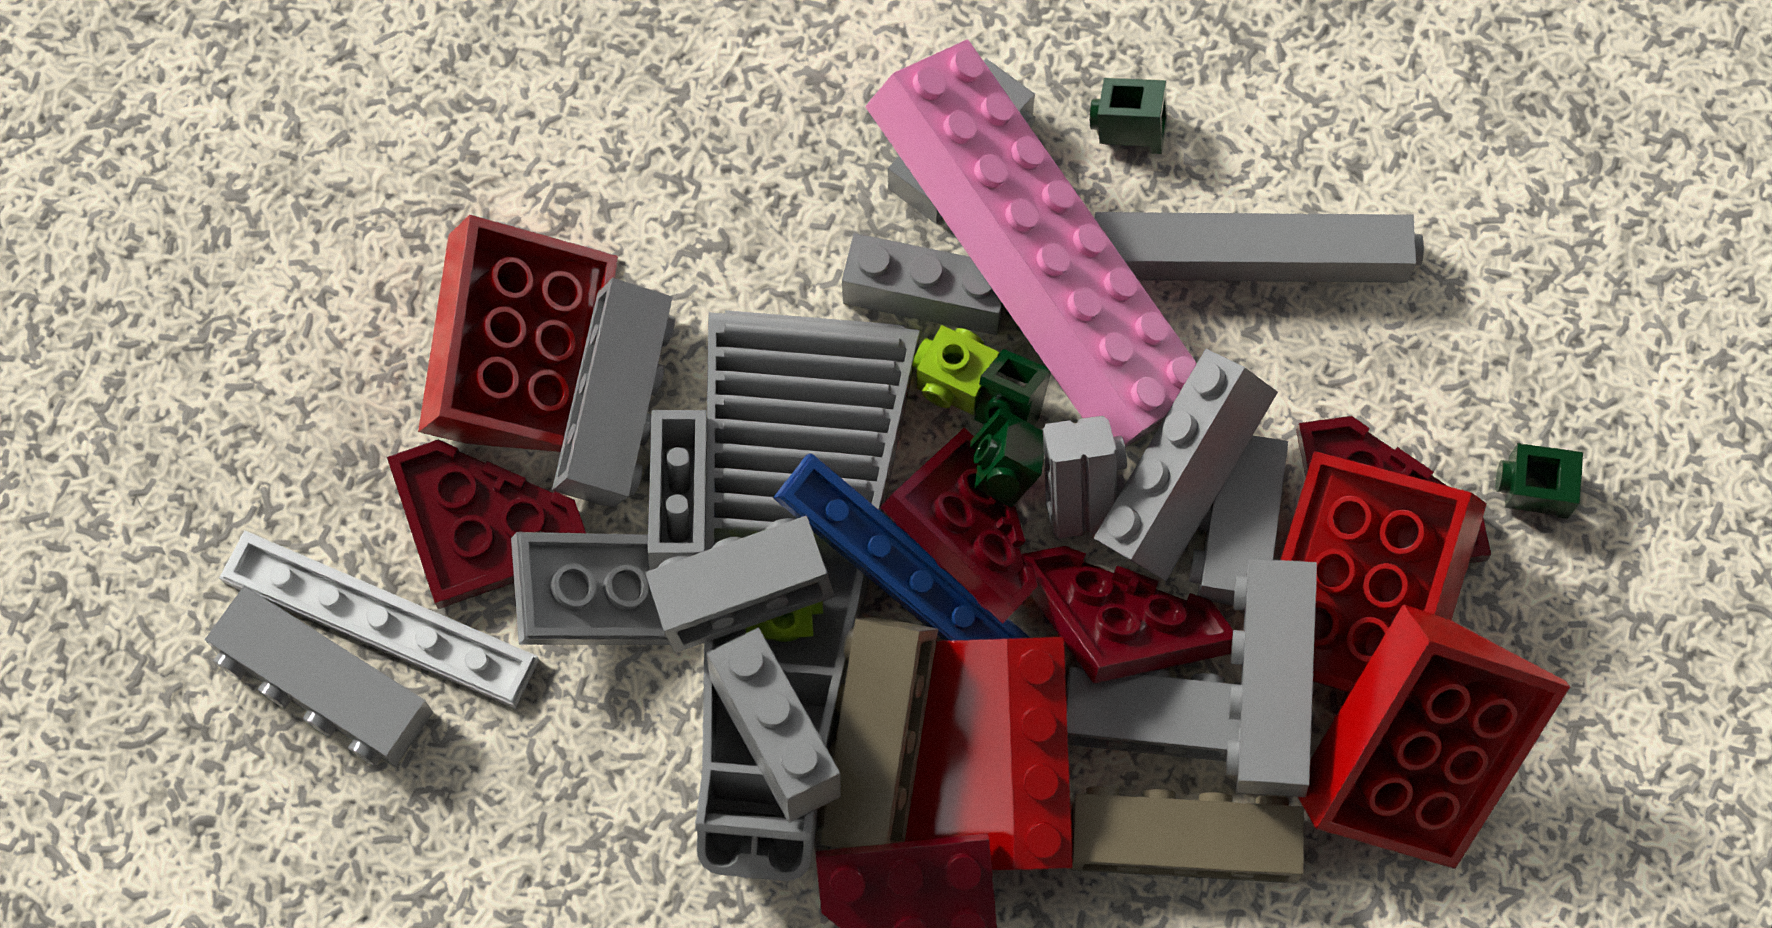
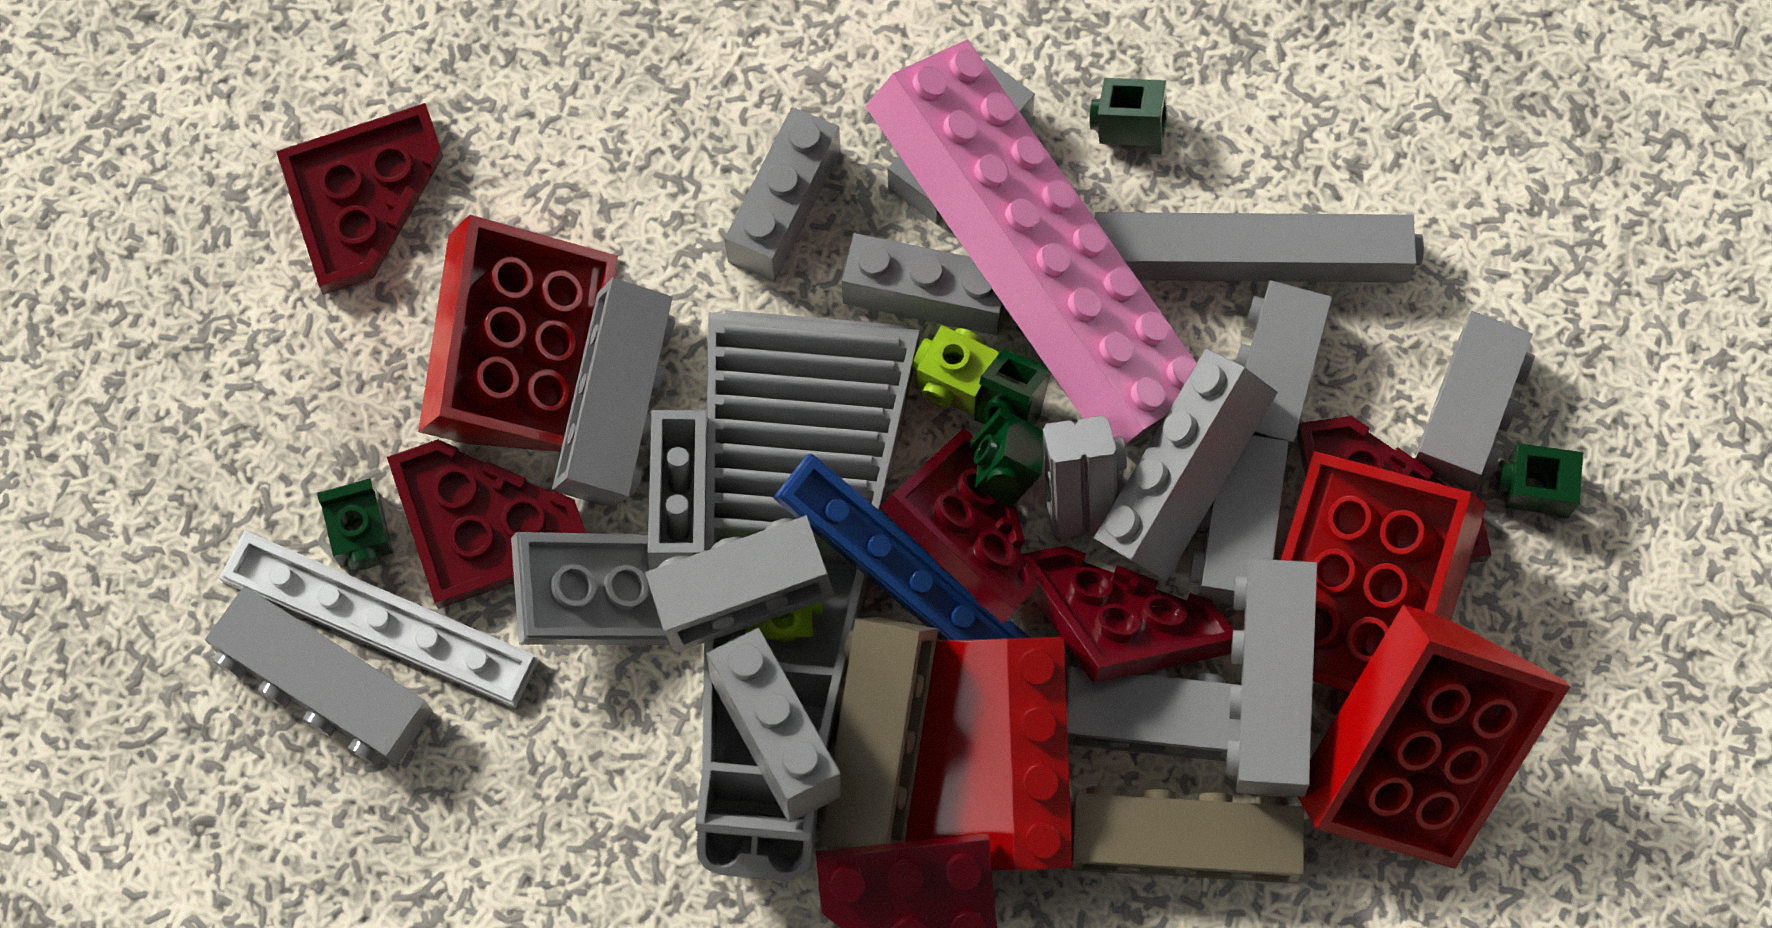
(352, 503): none -> dark green brick
(359, 190): none -> dark red plate
(783, 194): none -> light grey brick
(1284, 352): none -> light grey brick
(1475, 401): none -> light grey brick

